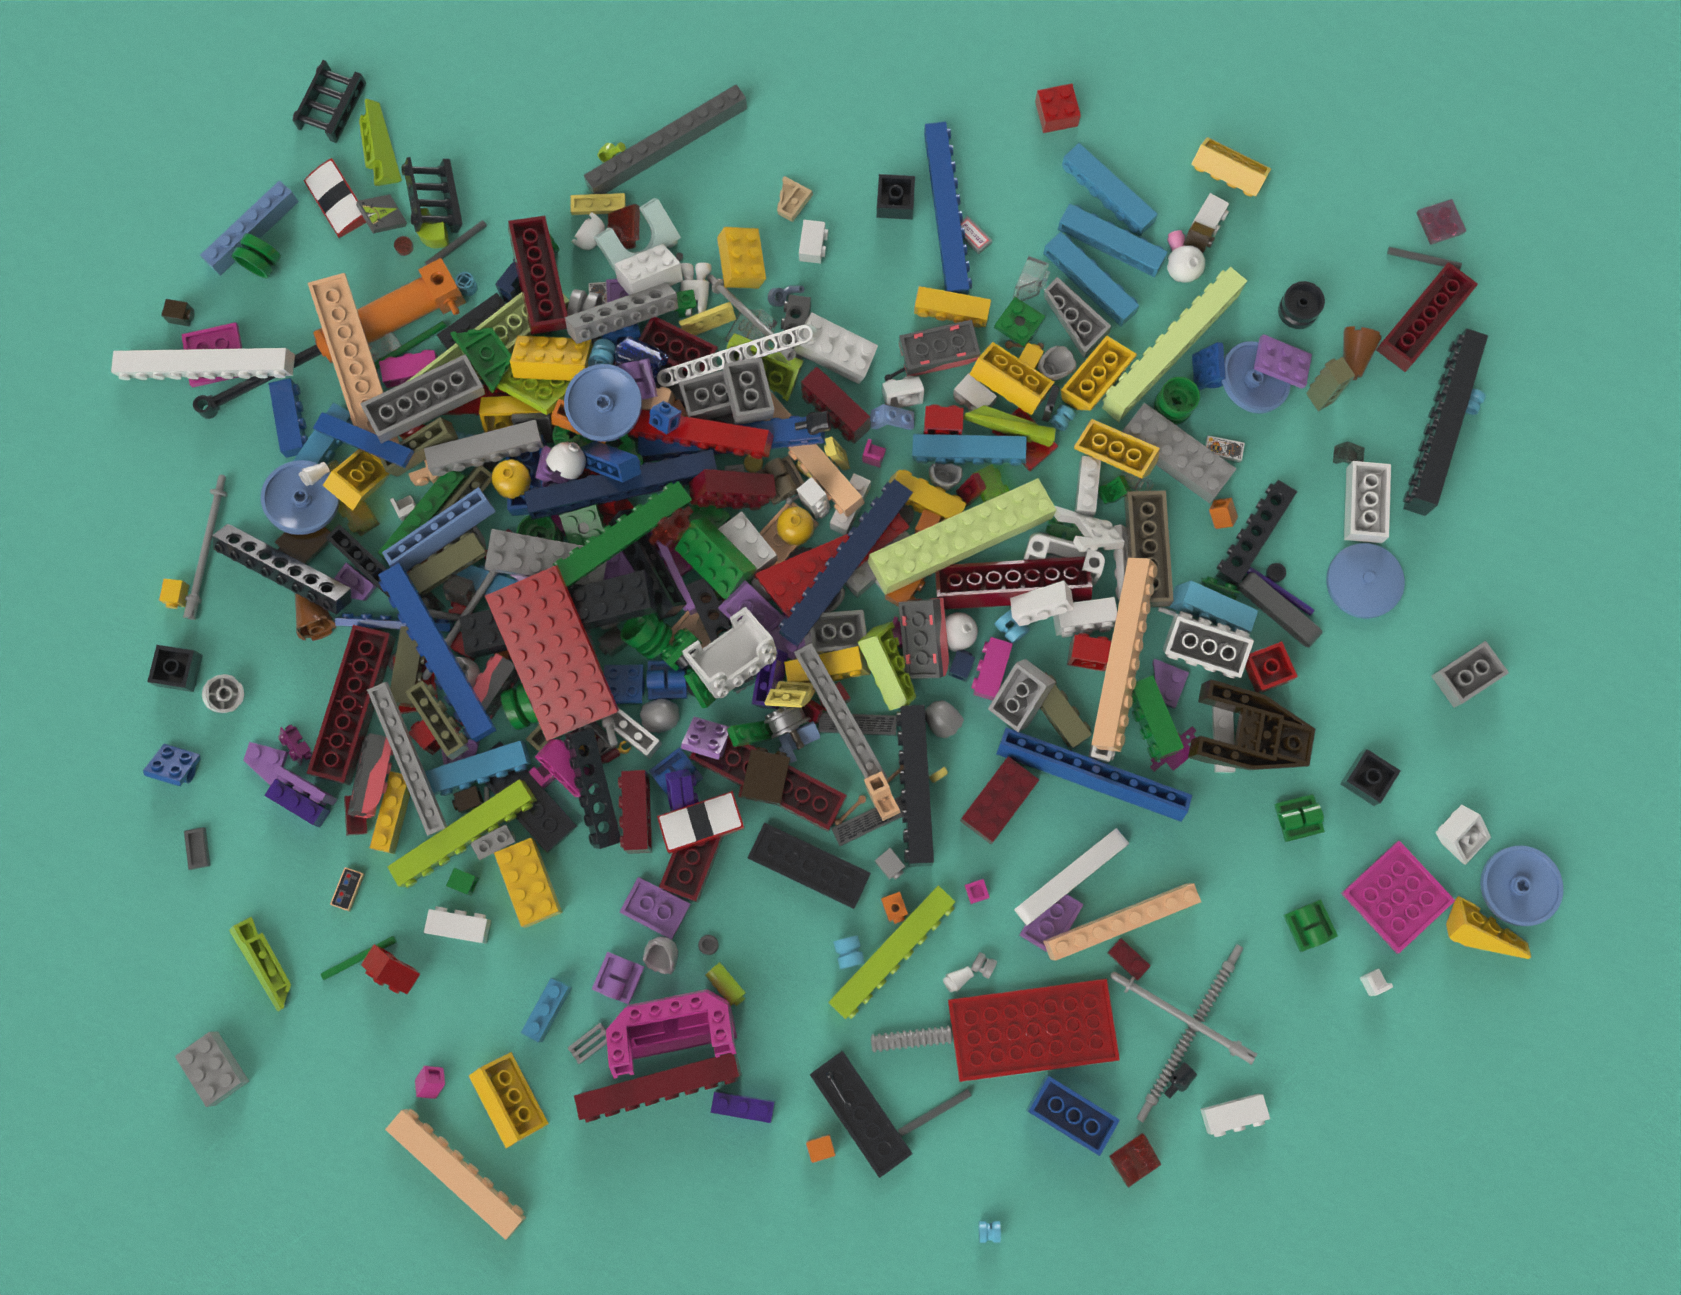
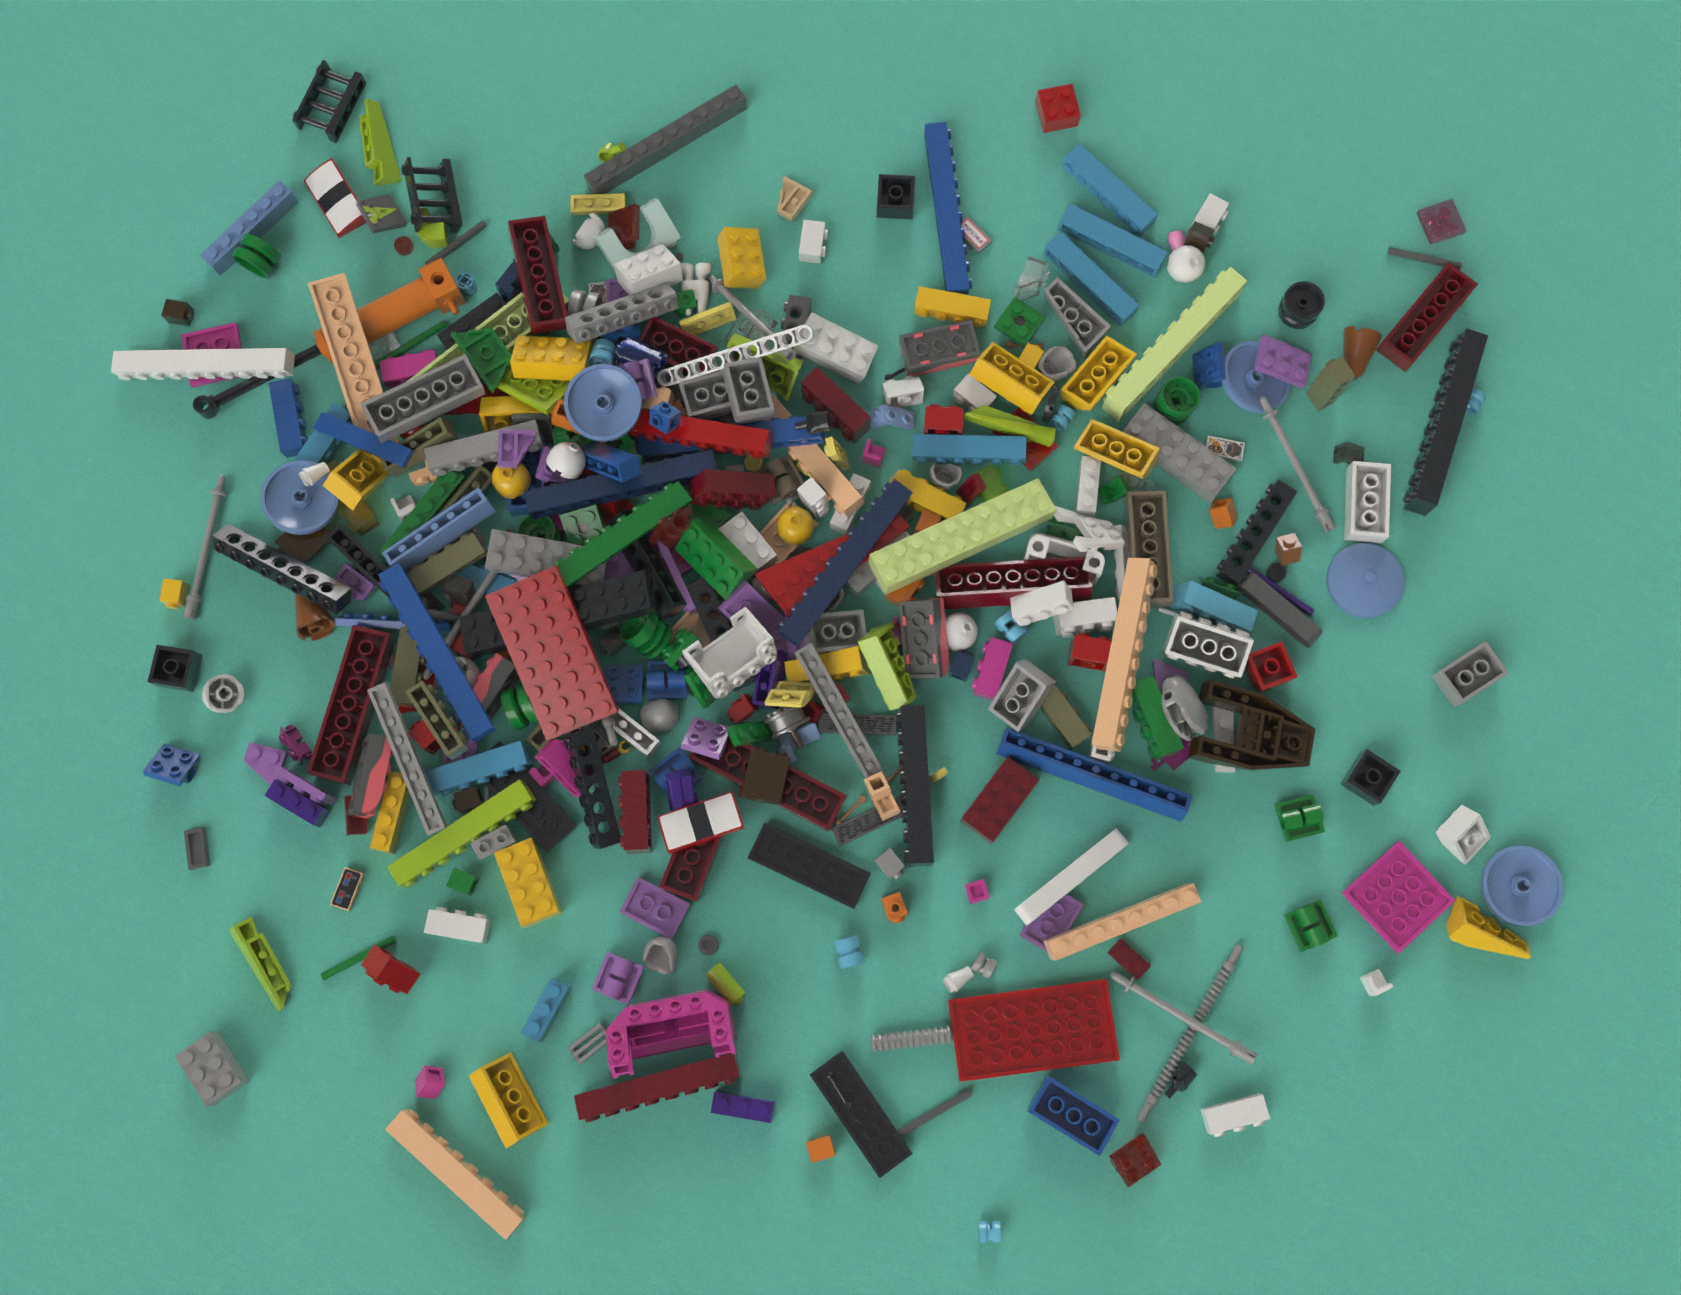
(513, 446): none -> medium lavender wing
(742, 709): none -> red brick
(781, 294): sand blue plate -> none
(892, 951): lime brick -> none
(943, 719): light grey hair -> none
(1183, 707): none -> light grey piece
(1231, 167): yellow slope -> none
(1288, 549): none -> dark orange brick
(1321, 512): none -> light grey bar

